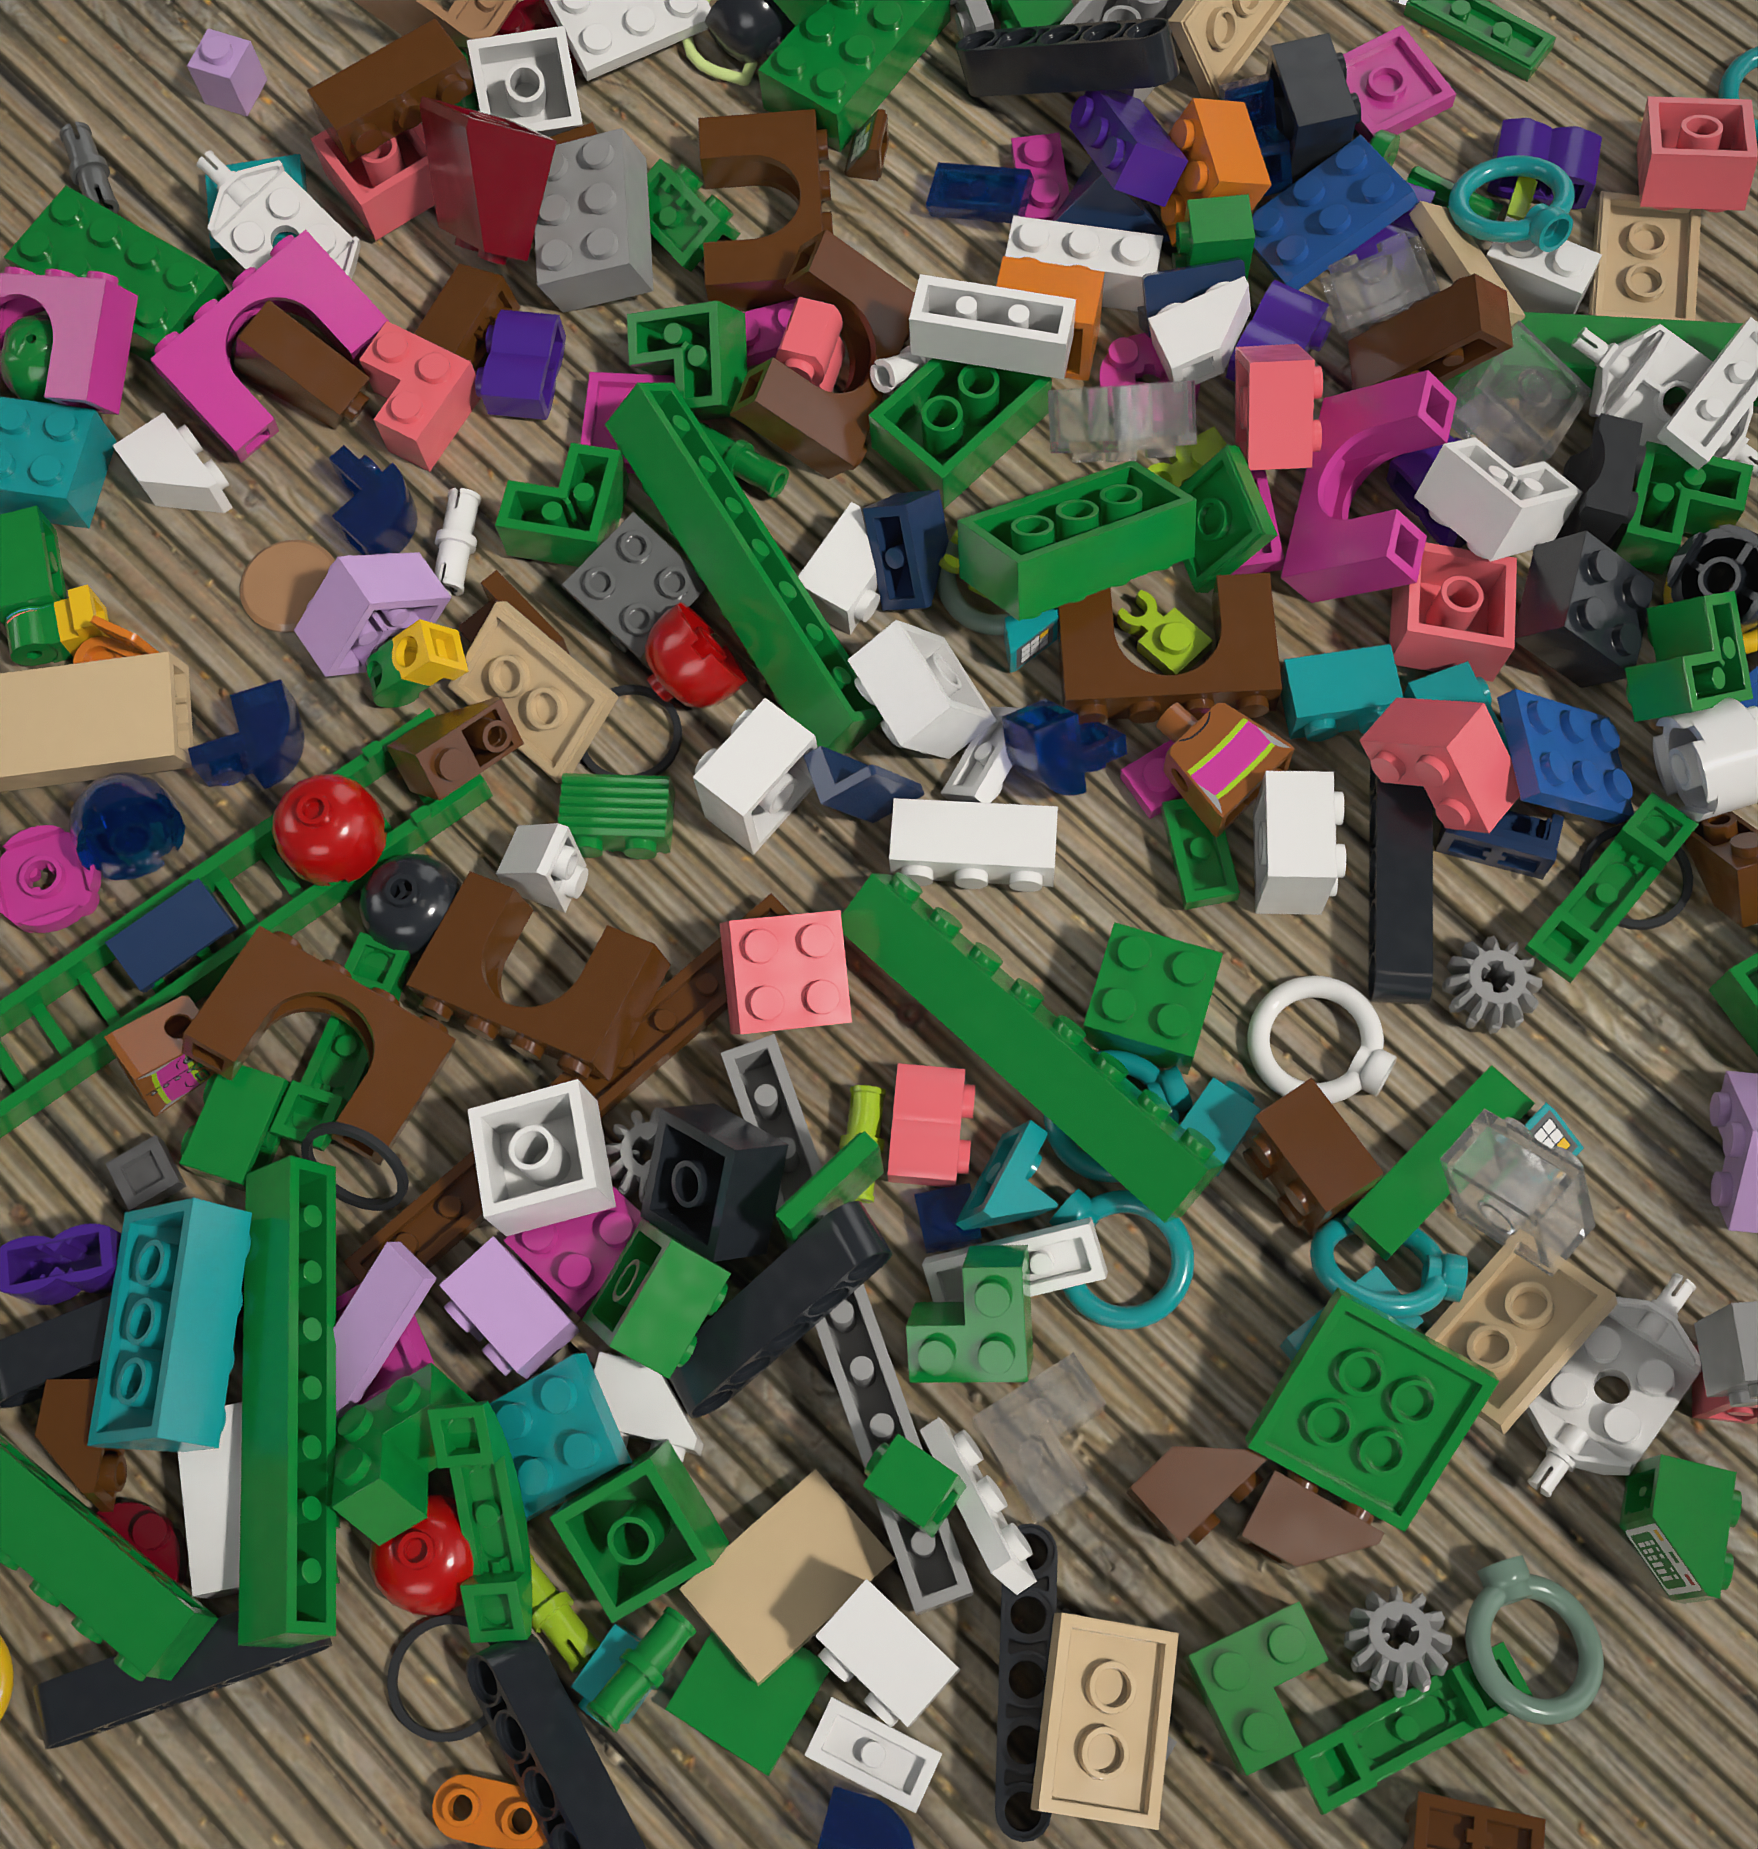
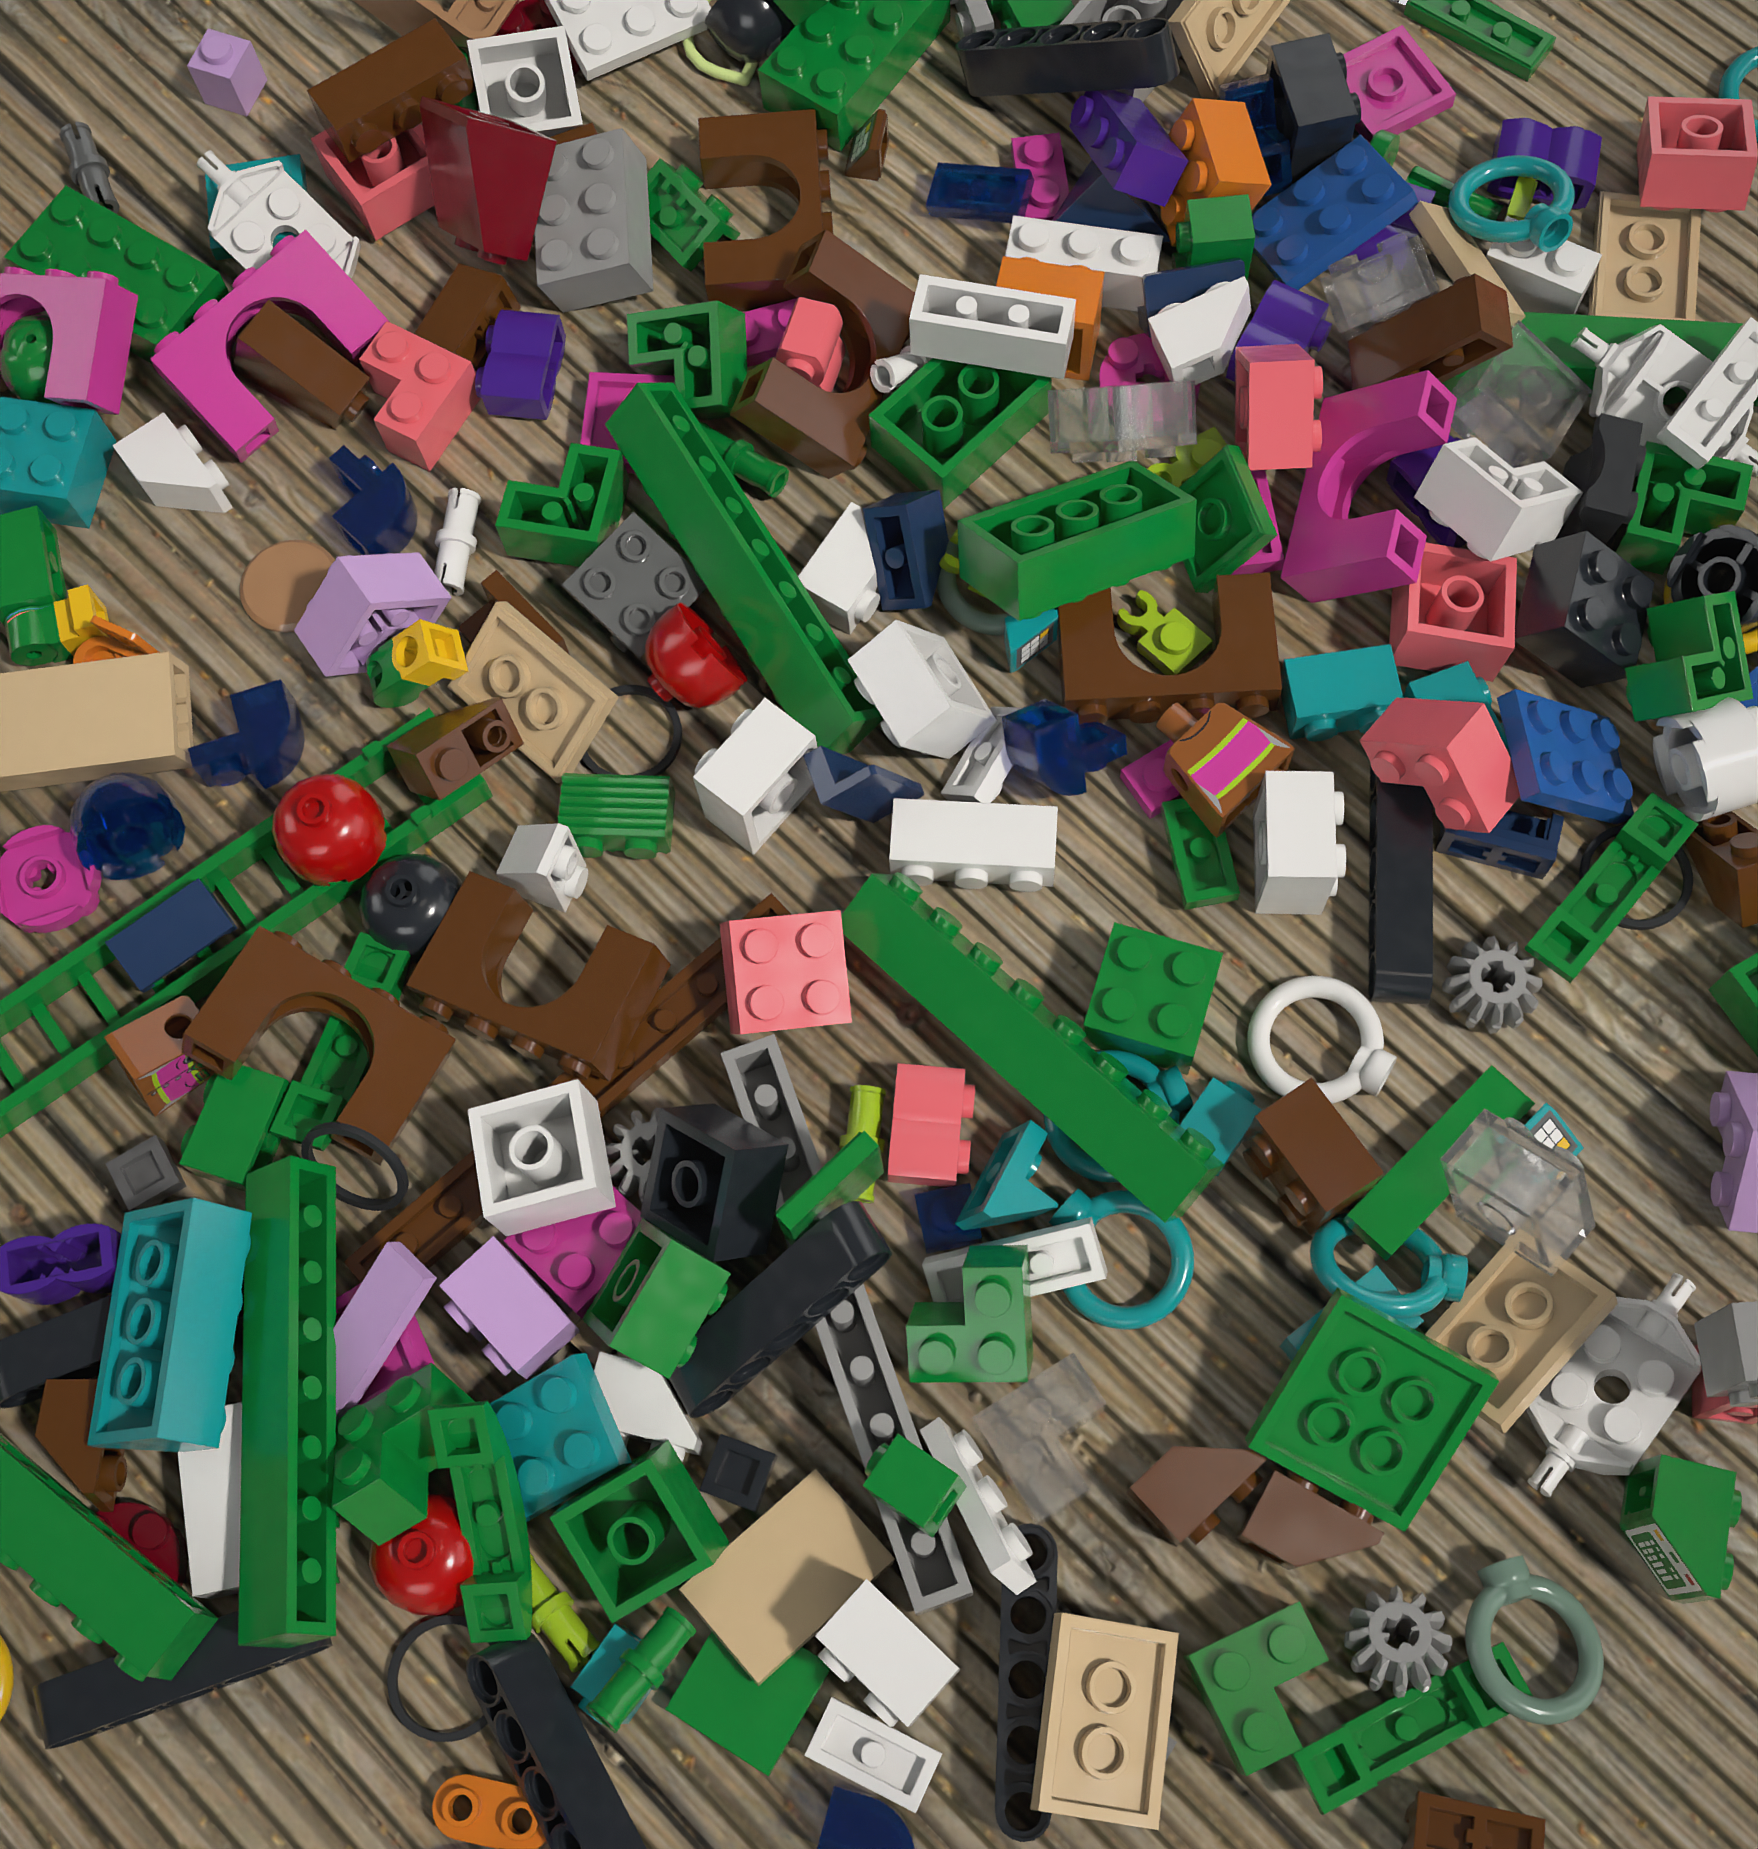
(738, 1473): none -> black plate

